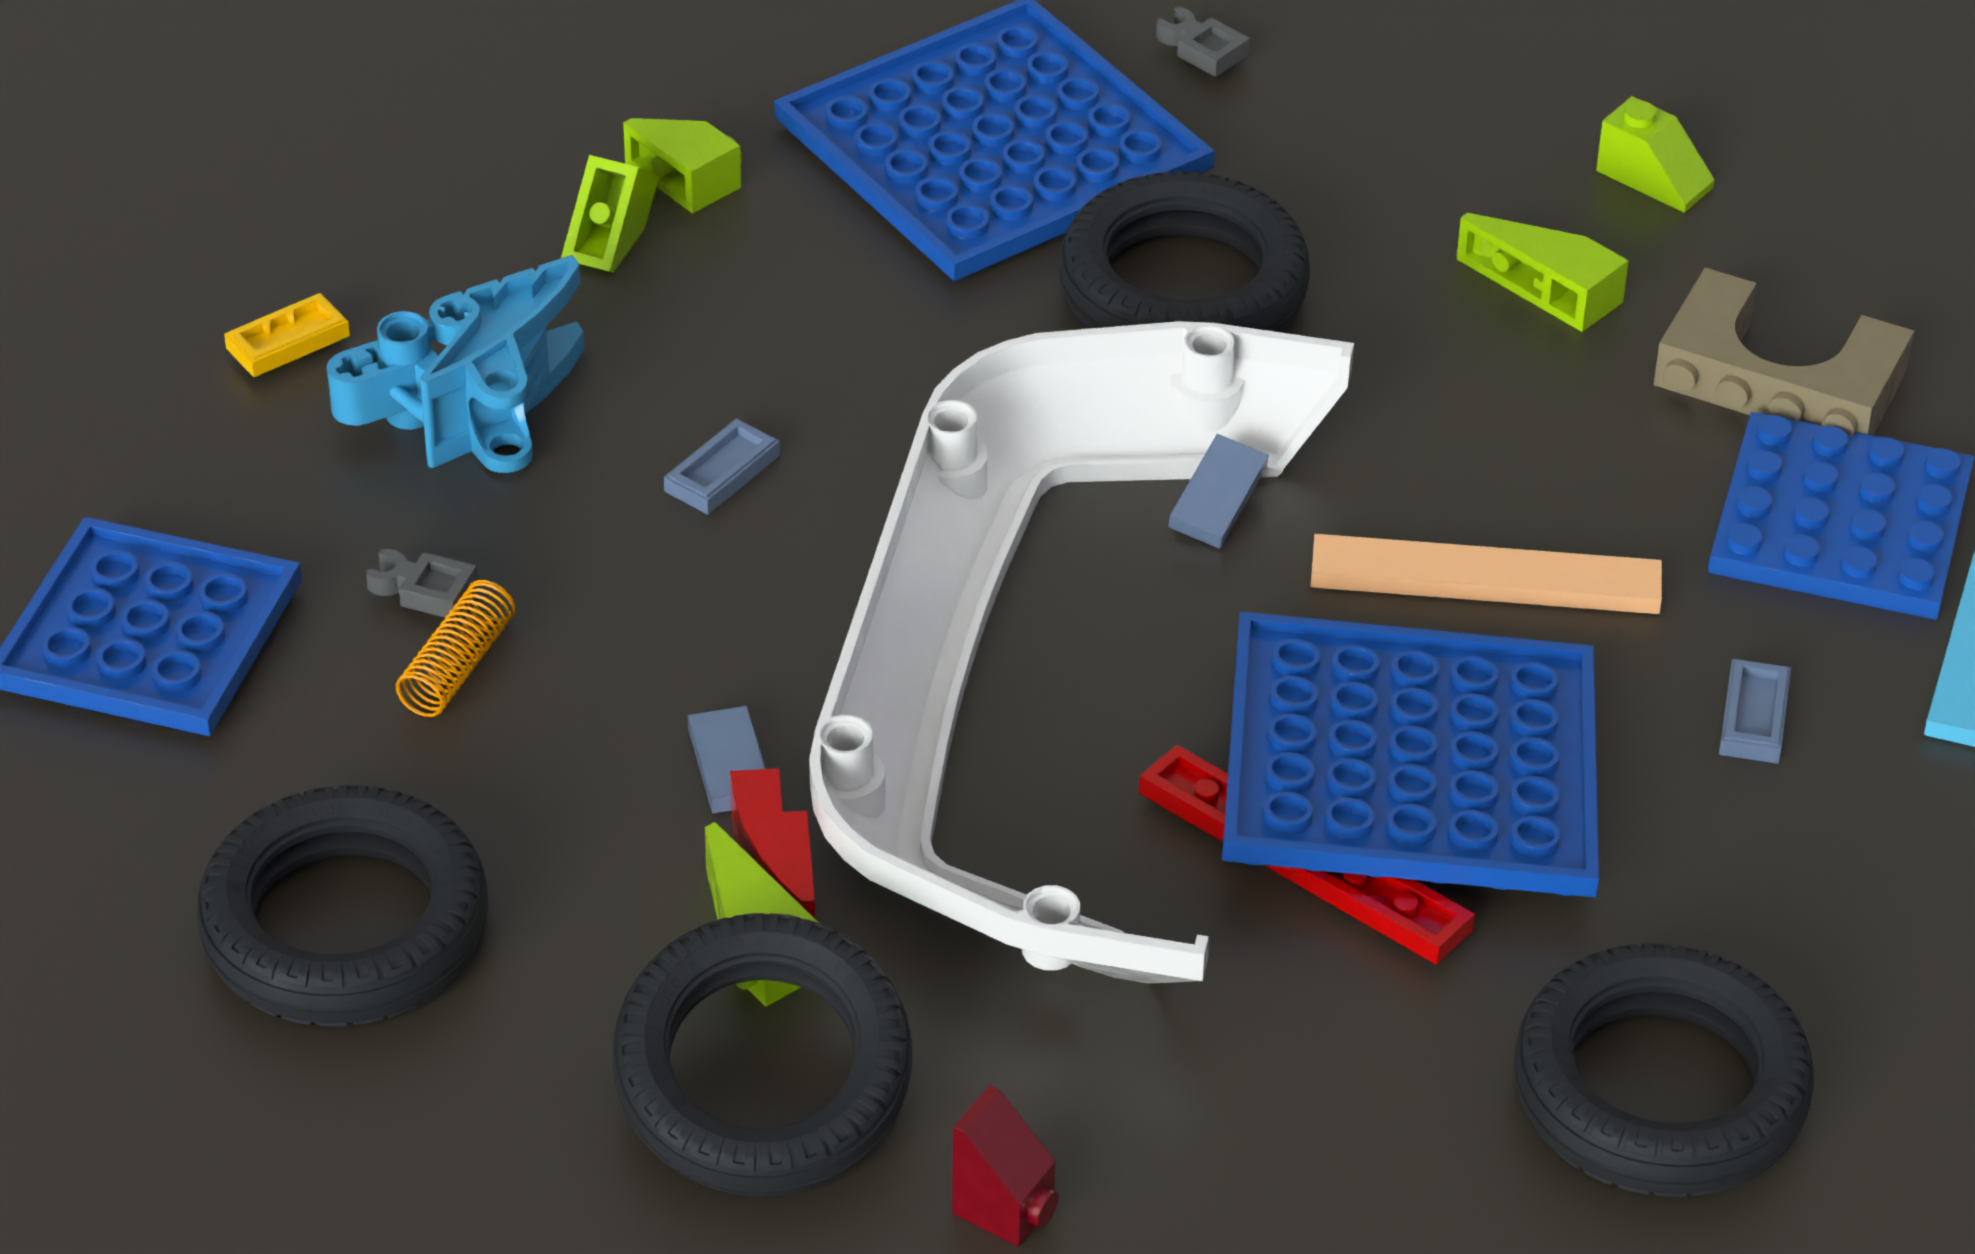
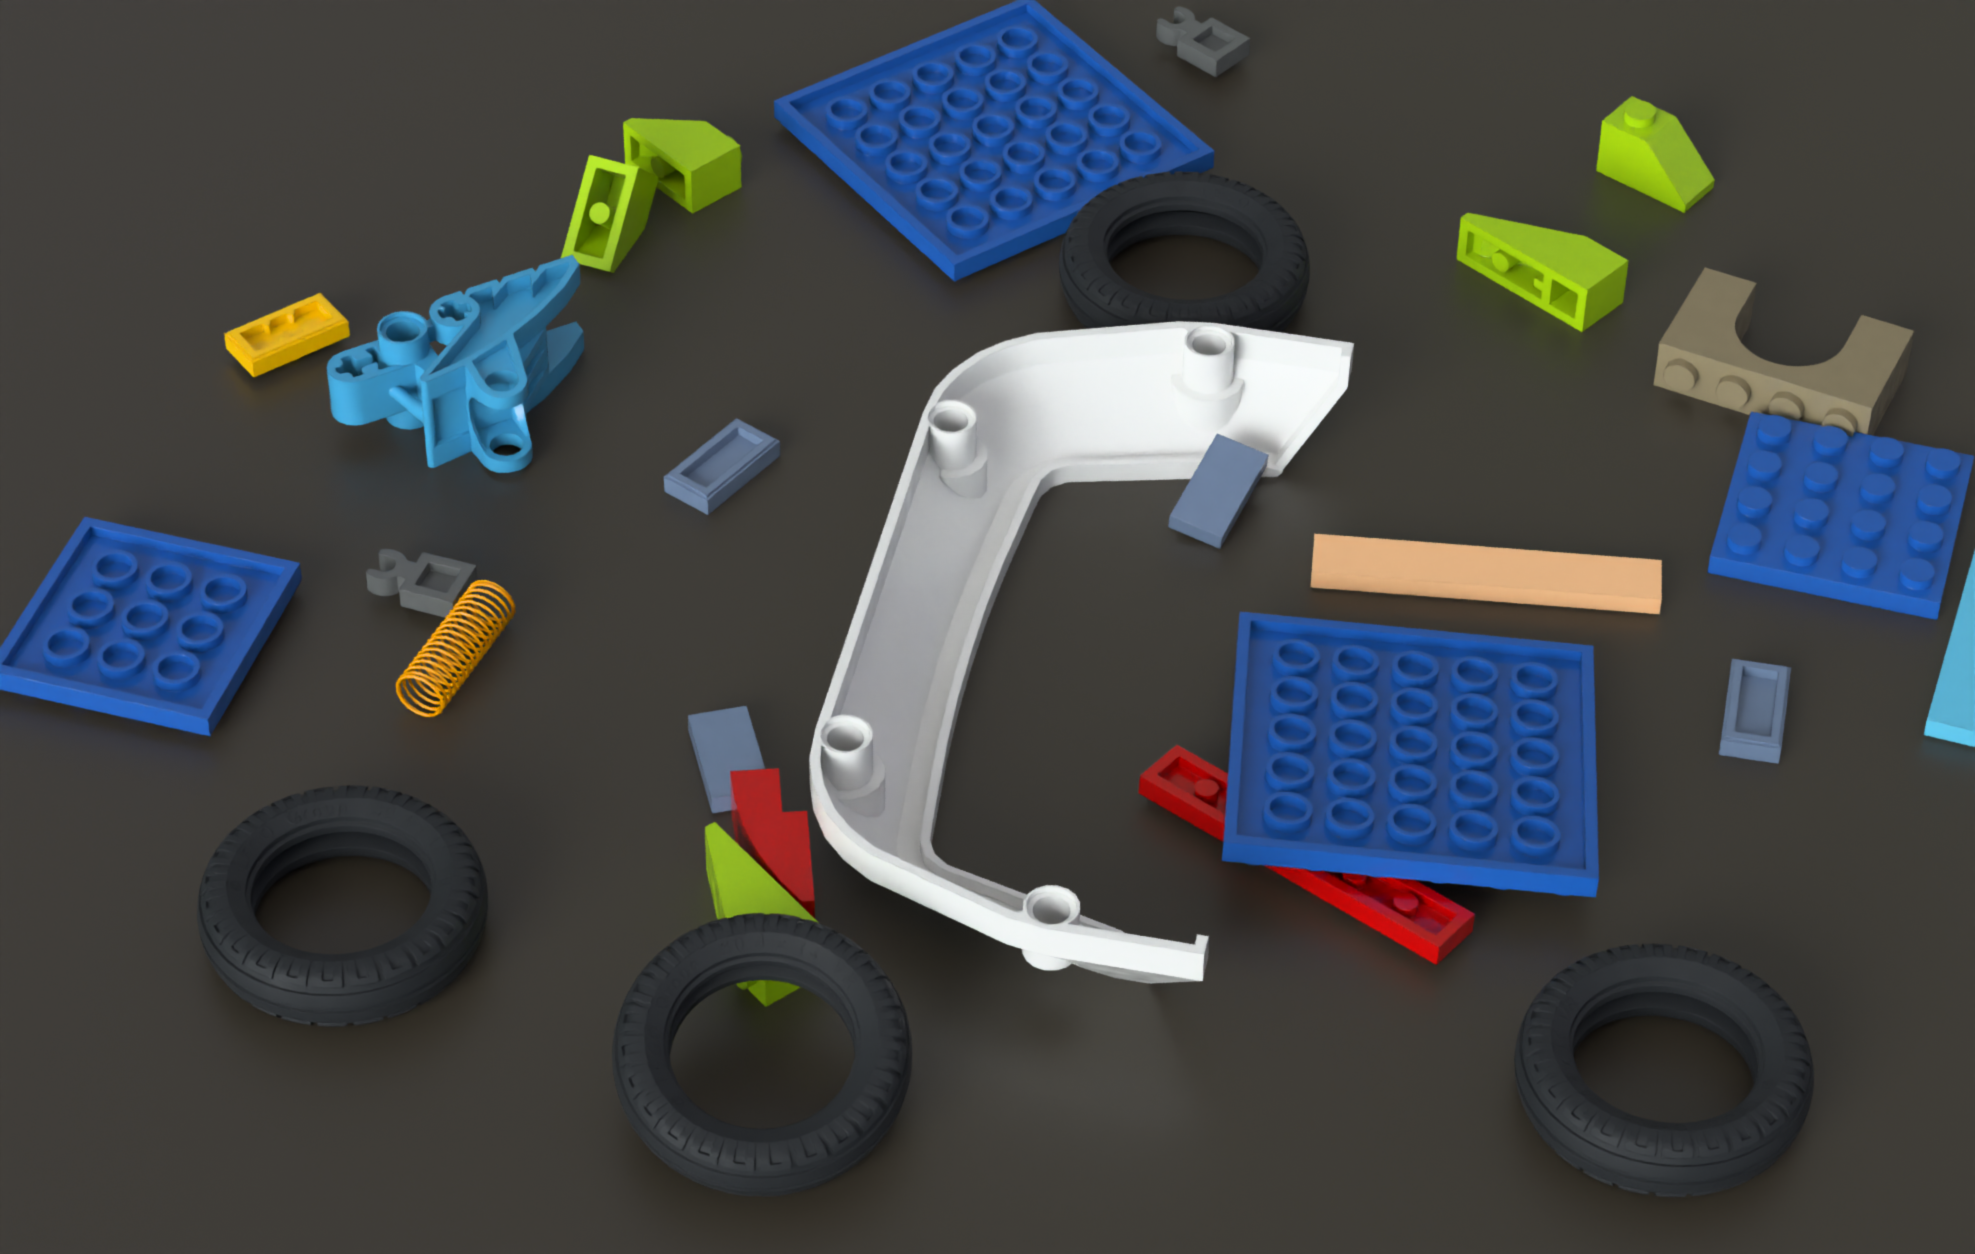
(1001, 1170): dark red slope -> none

